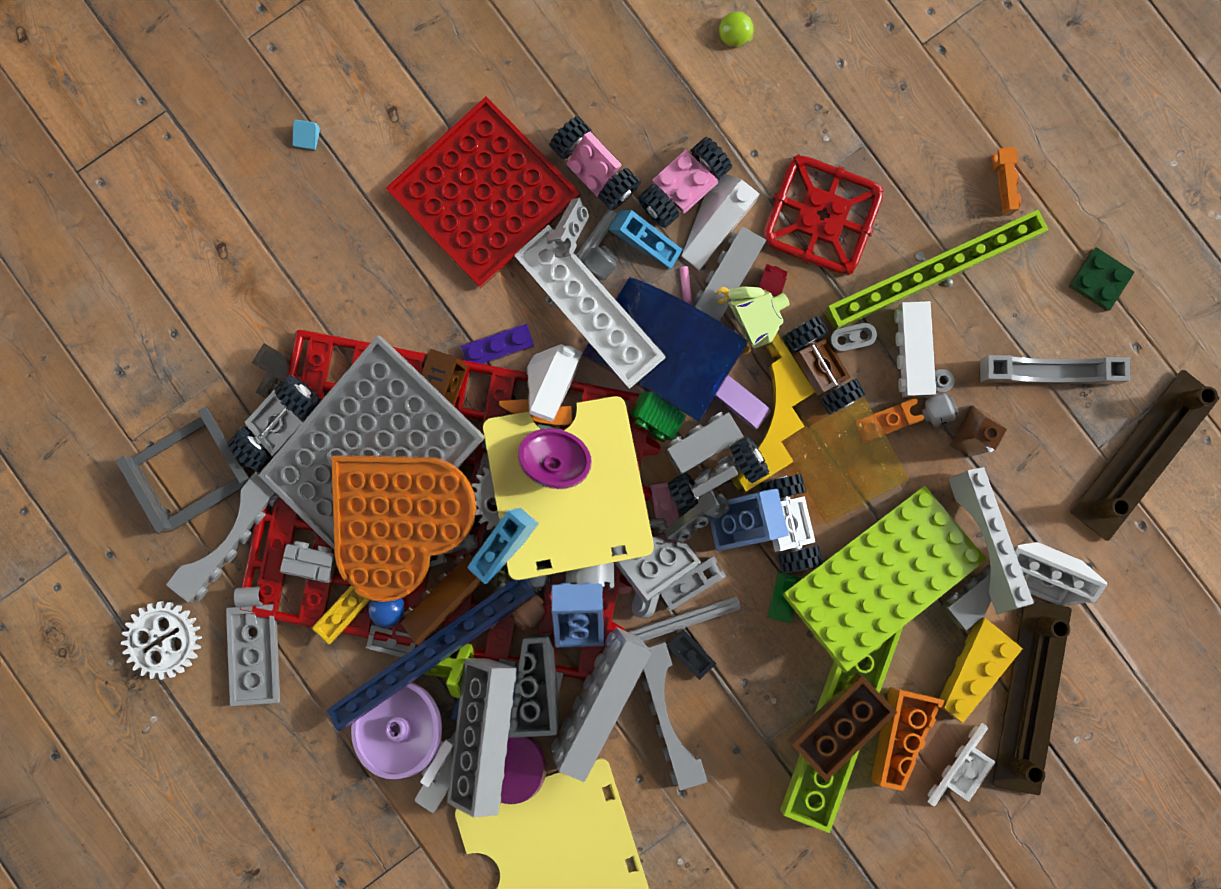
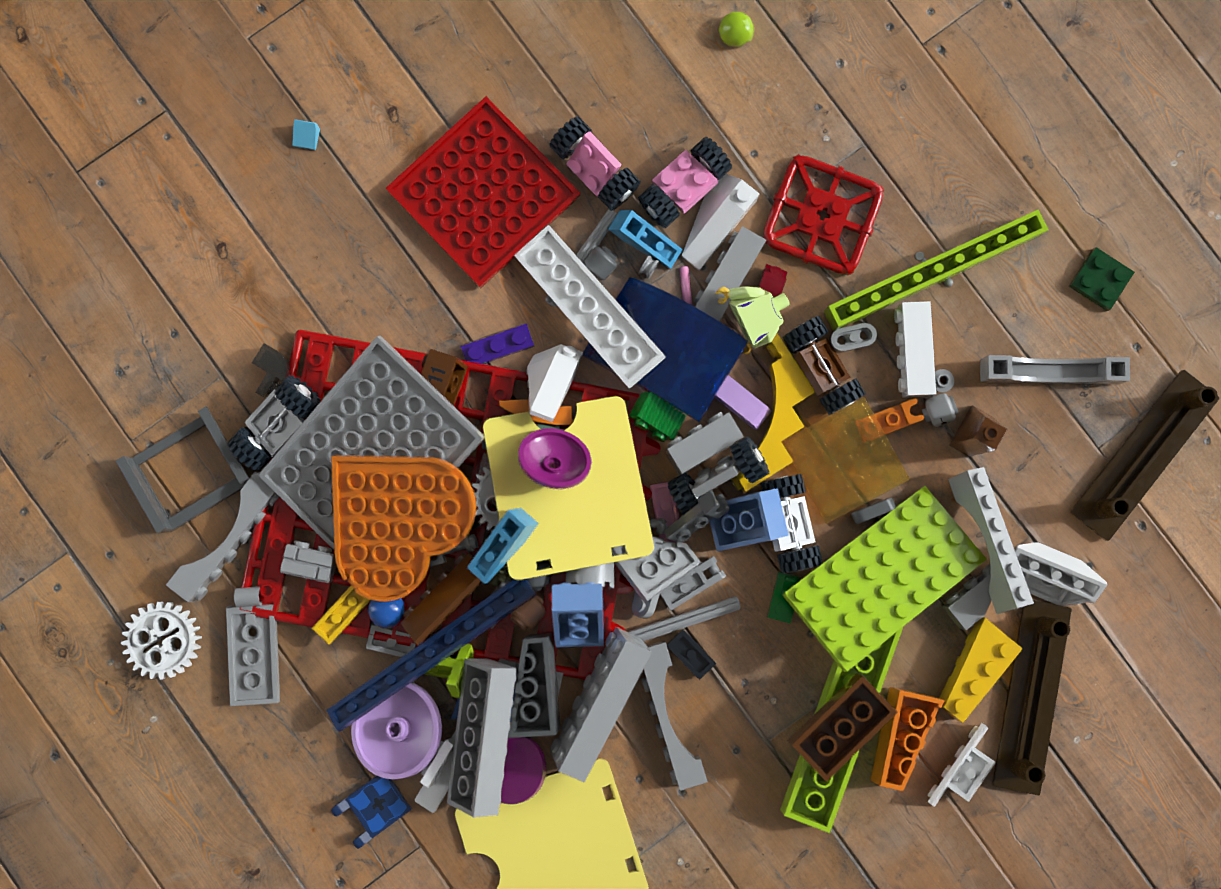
(376, 807): none -> dark blue flag
(569, 229): light grey plate -> none
(648, 267): none -> light grey bush
(873, 510): none -> dark grey beam
(1008, 179): orange plate -> none

